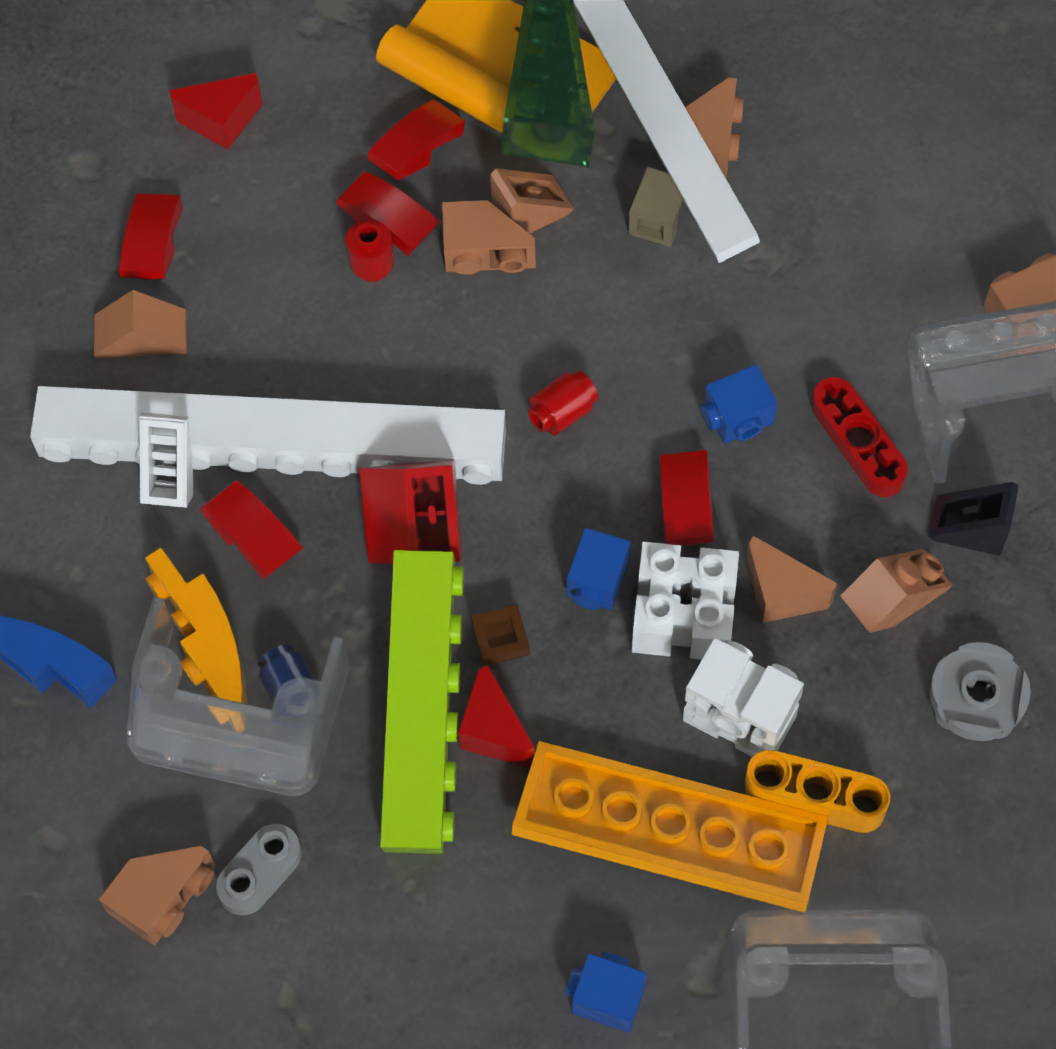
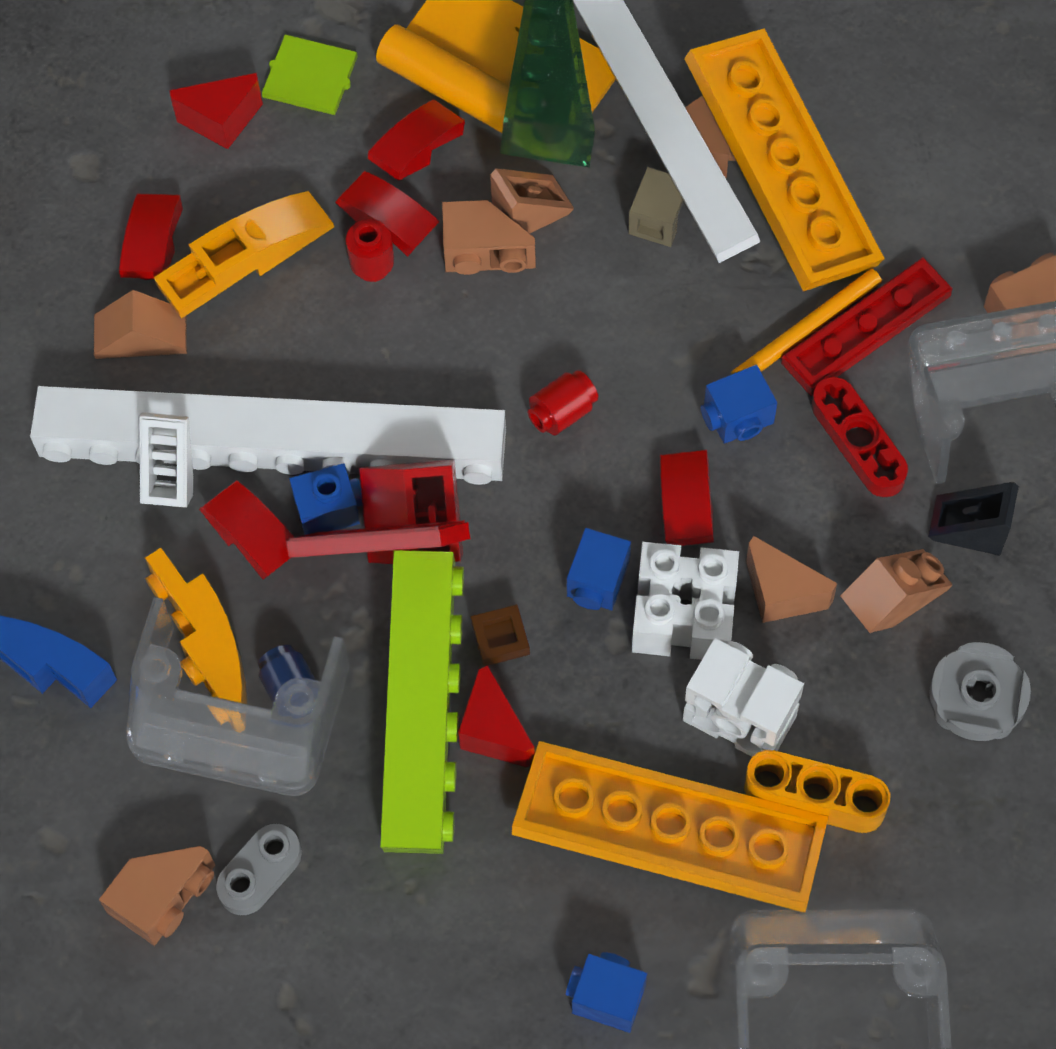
(240, 246): none -> light orange slope
(309, 74): none -> lime piece
(327, 499): none -> blue brick
(379, 539): none -> red tile
(784, 159): none -> light orange plate
(812, 321): none -> light orange bar
(867, 325): none -> red tile

